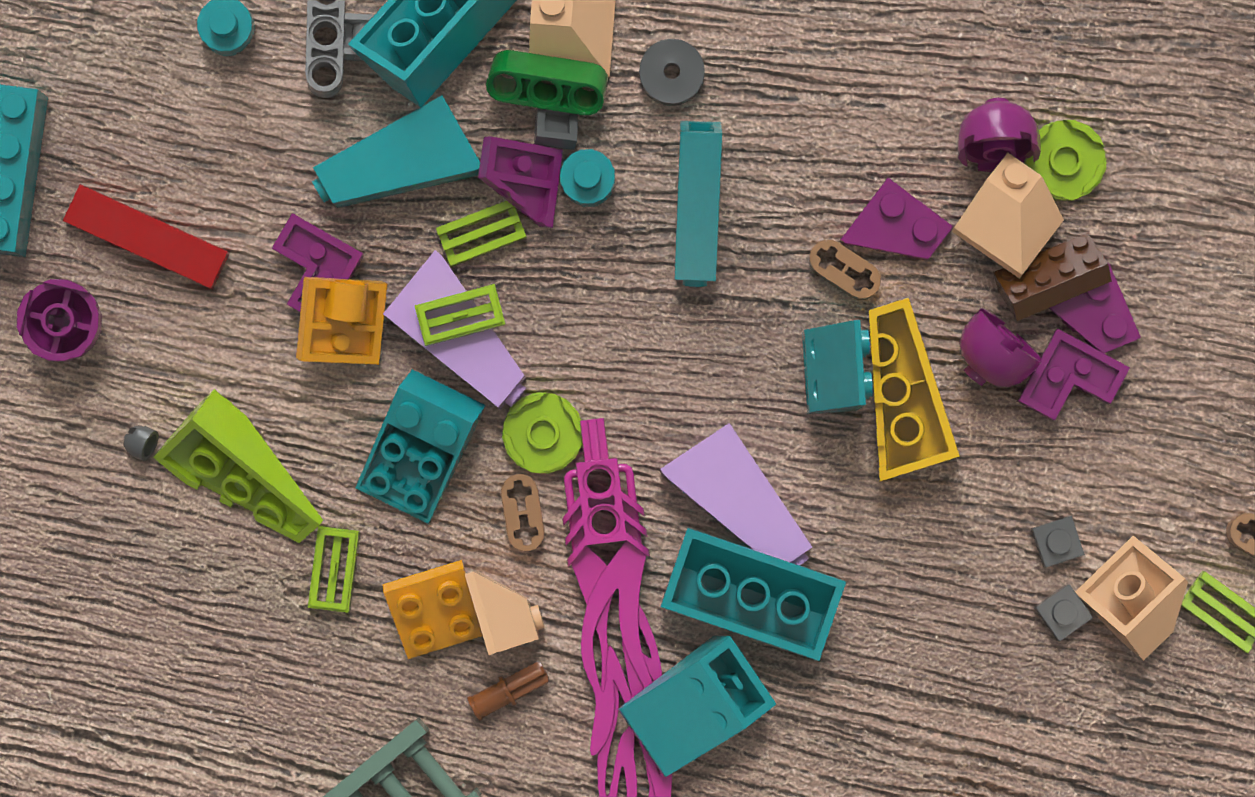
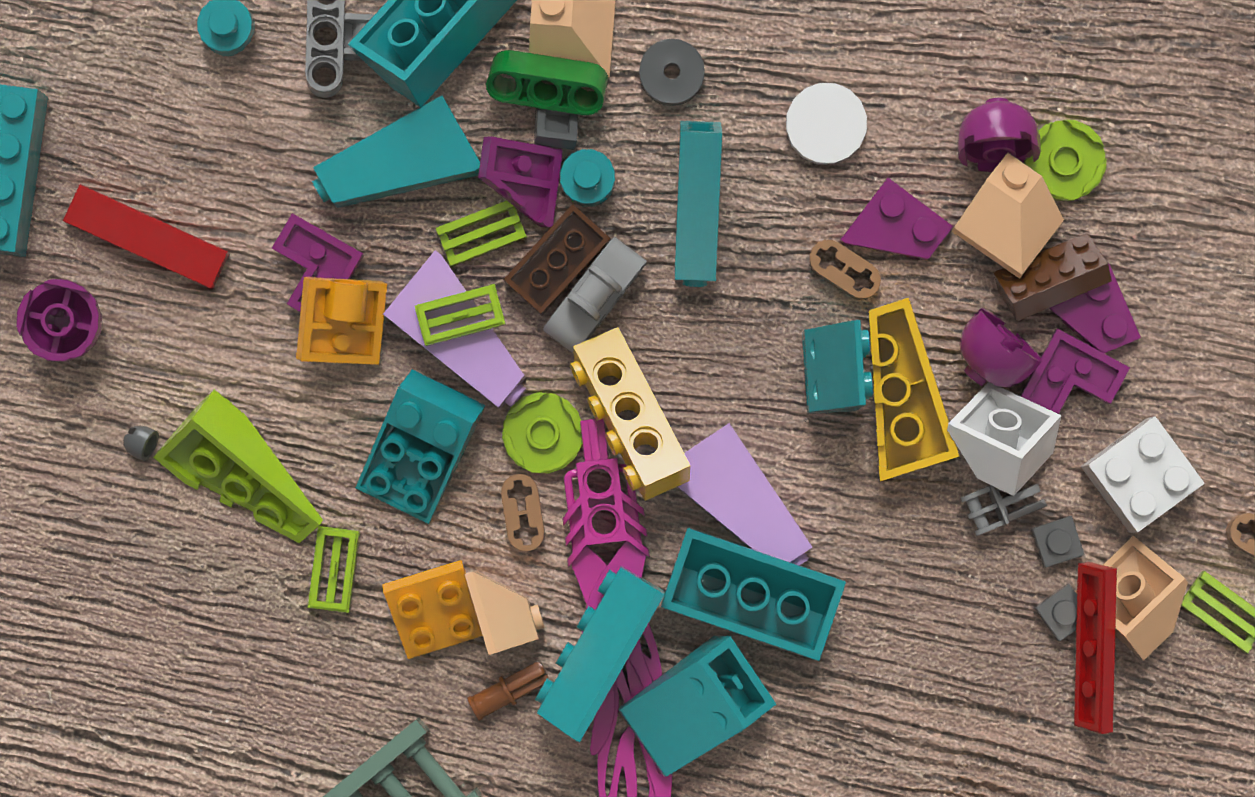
(557, 259): none -> reddish brown piece
(595, 294): none -> light grey piece
(599, 653): none -> teal slope
(611, 356): none -> yellow brick
(826, 123): none -> white tile
(999, 504): none -> light grey arm
(1004, 437): none -> white slope
(1095, 647): none -> red tile
(1142, 474): none -> white brick

